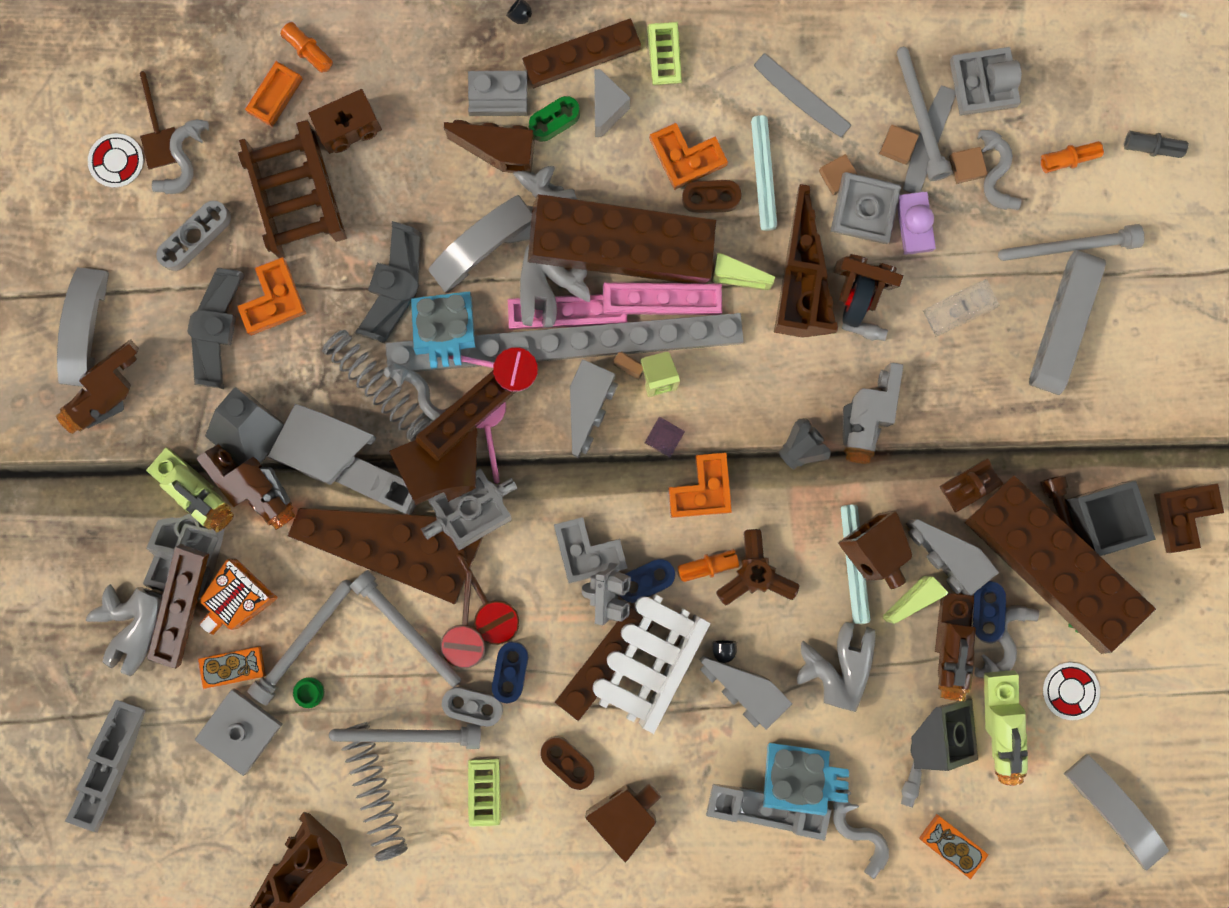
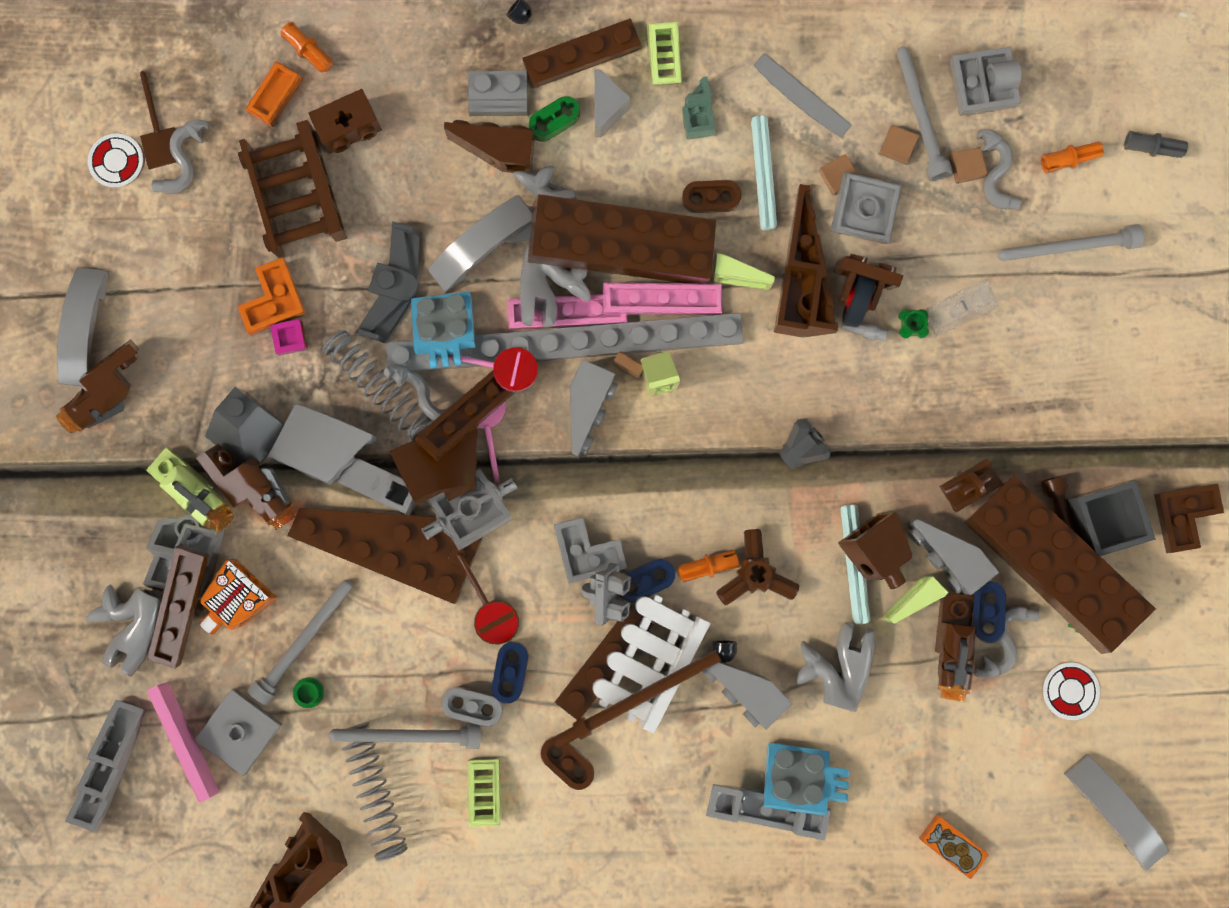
(180, 234): light grey beam -> none
(183, 742): none -> bright pink tile
(212, 327): dark grey plate -> none
(232, 667): tile -> none
(288, 337): none -> dark pink plate
(366, 586): light grey piece -> none
(463, 644): piece -> none
(584, 727): none -> reddish brown bar
(624, 818): reddish brown torso -> none
(664, 437): clear purple tile -> none
(684, 163): orange plate -> none
(698, 112): none -> sand green slope
(711, 493): orange plate -> none
(868, 412): light grey plate -> none
(881, 852): light grey animal -> none
(911, 787): light grey piece -> none
(916, 223): lavender tile -> none
(918, 316): none -> green plate
(938, 115): light grey sticker -> none
(946, 738): dark grey slope -> none
(1006, 725): yellowish green plate -> none
(1067, 322): light grey beam -> none

